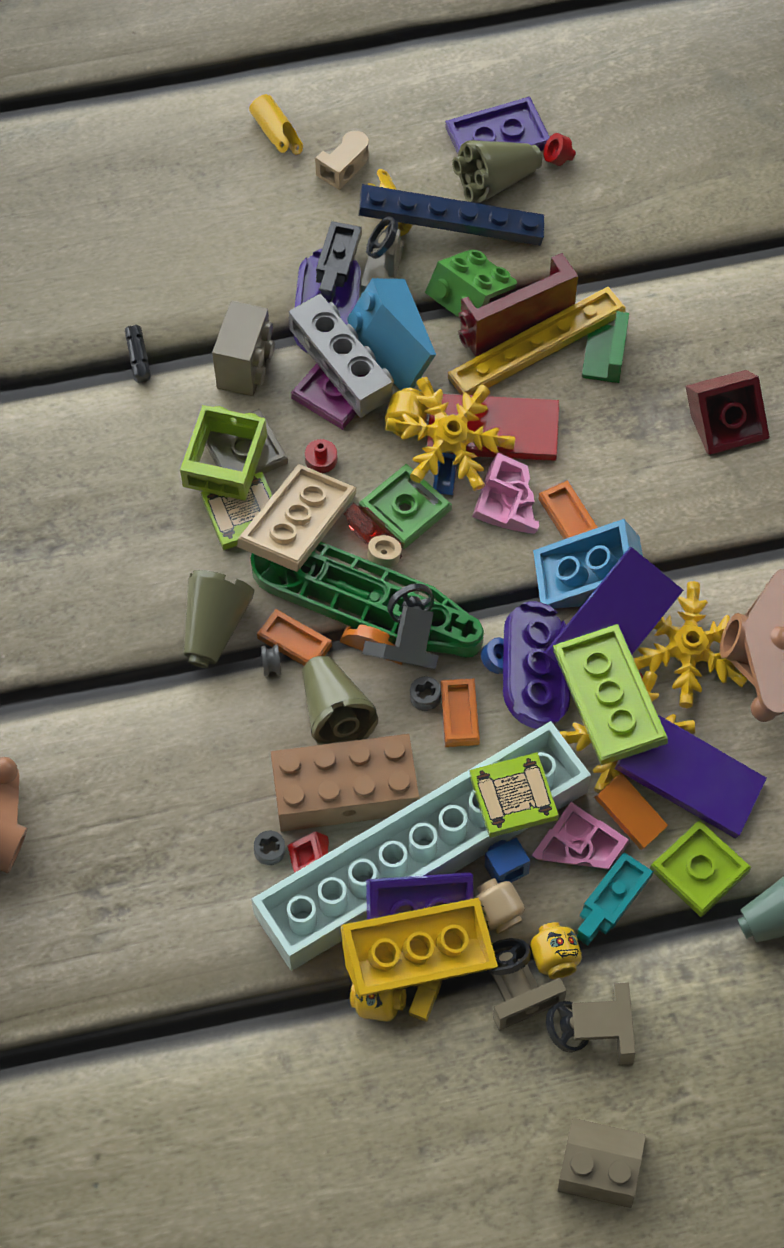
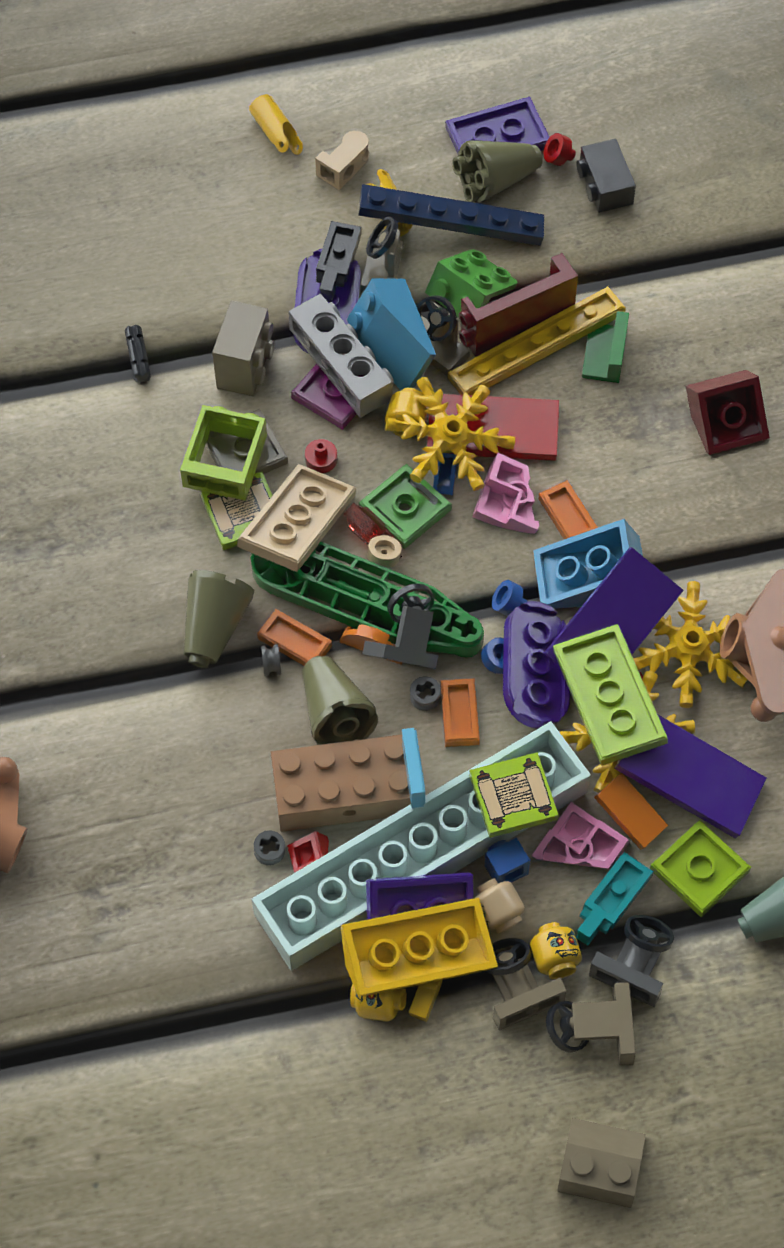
(413, 767): none -> medium azure tile
(443, 334): none -> dark tan piece
(507, 597): none -> blue tile
(606, 175): none -> brick
(636, 959): none -> dark grey piece

